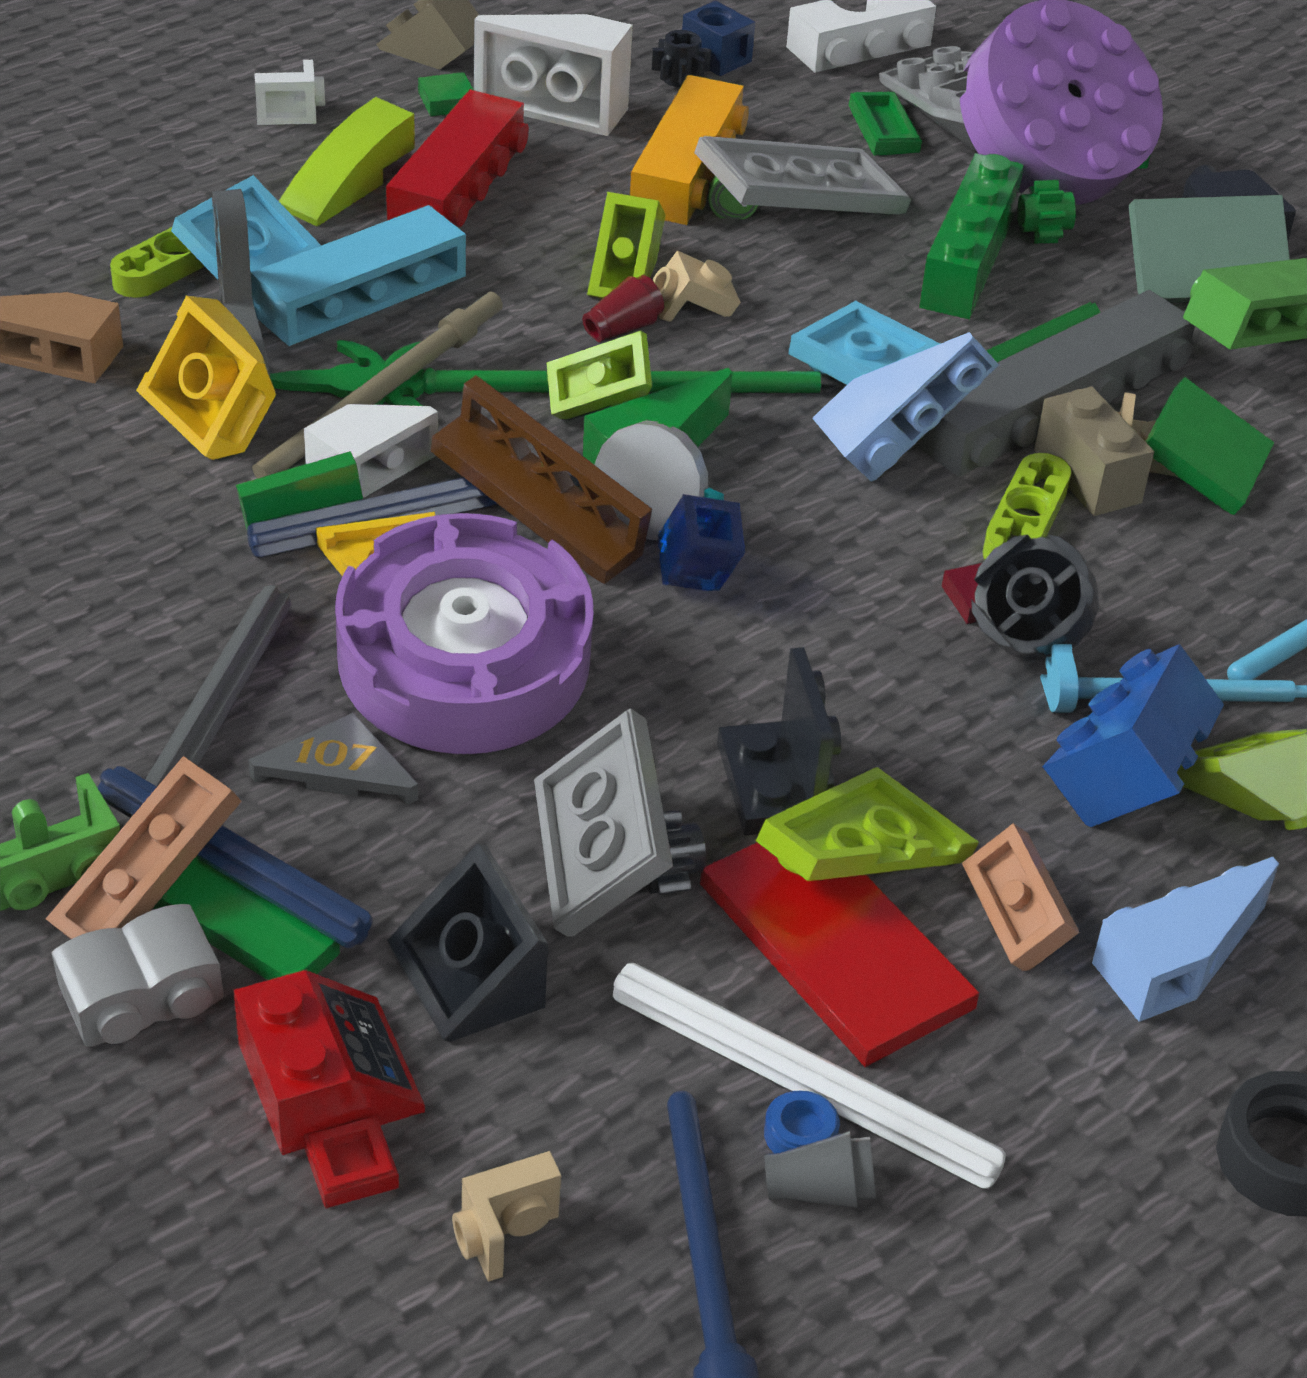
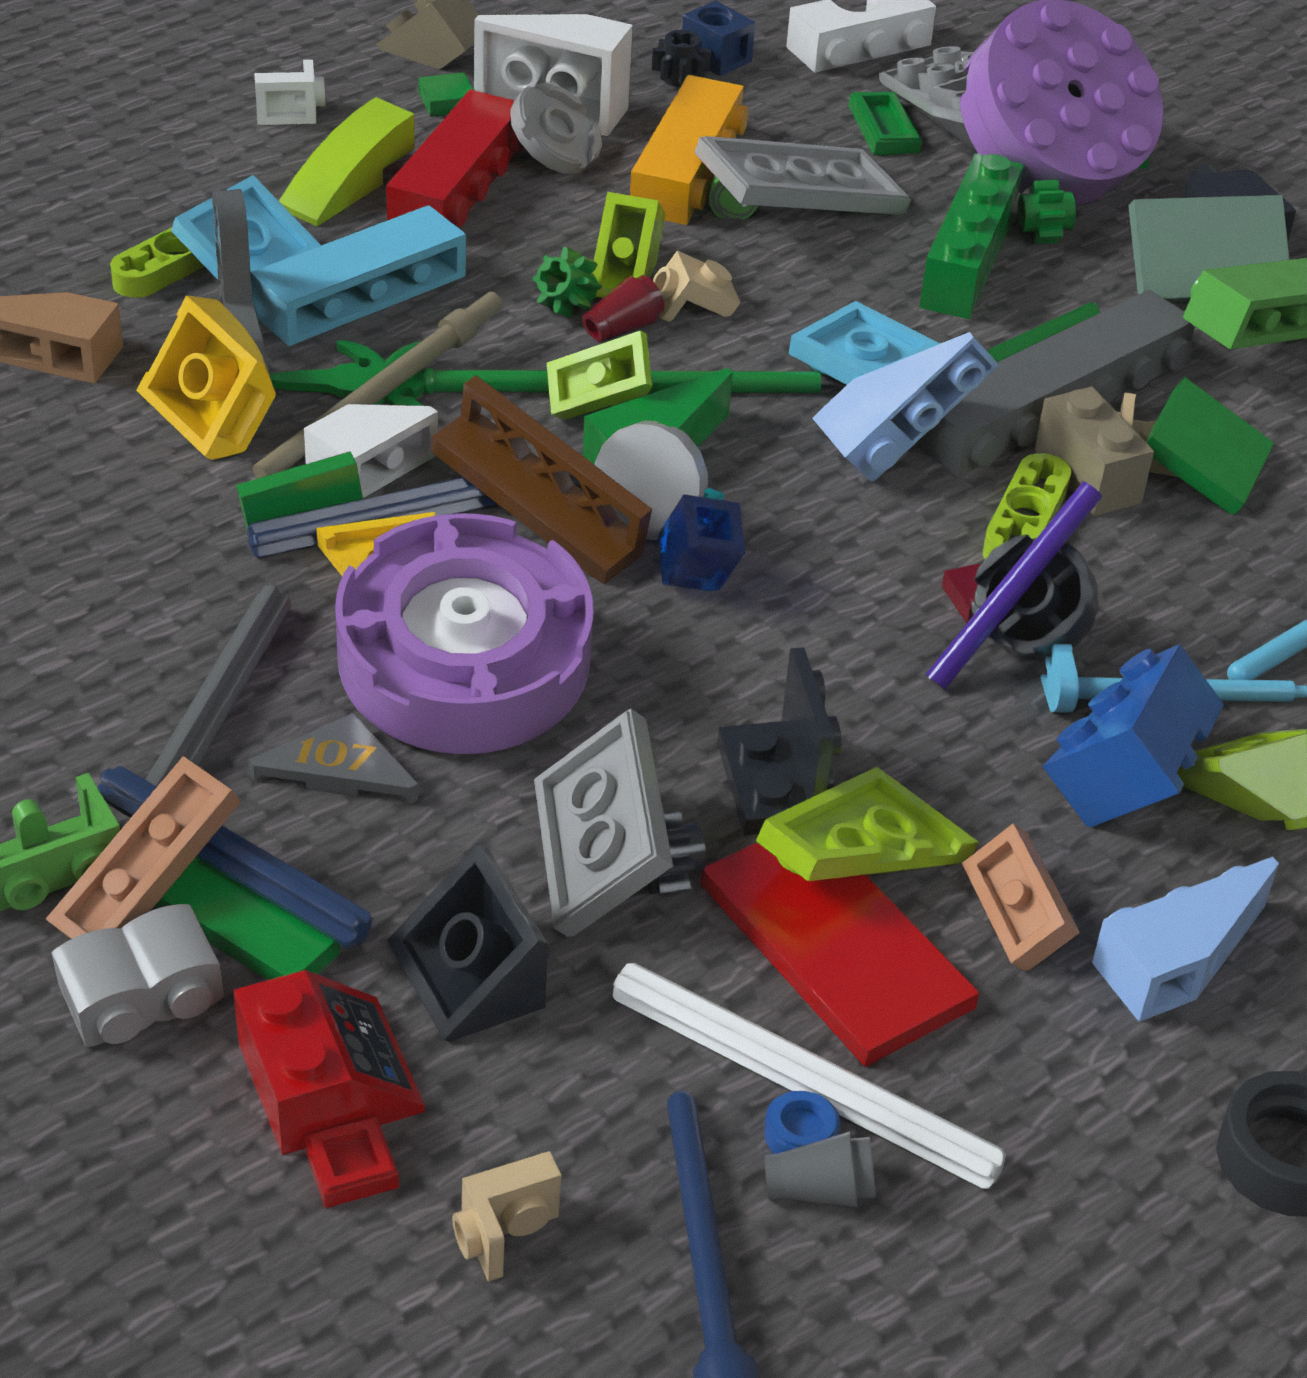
(555, 128): none -> light grey tile
(567, 282): none -> green gear
(1014, 585): none -> dark purple bar

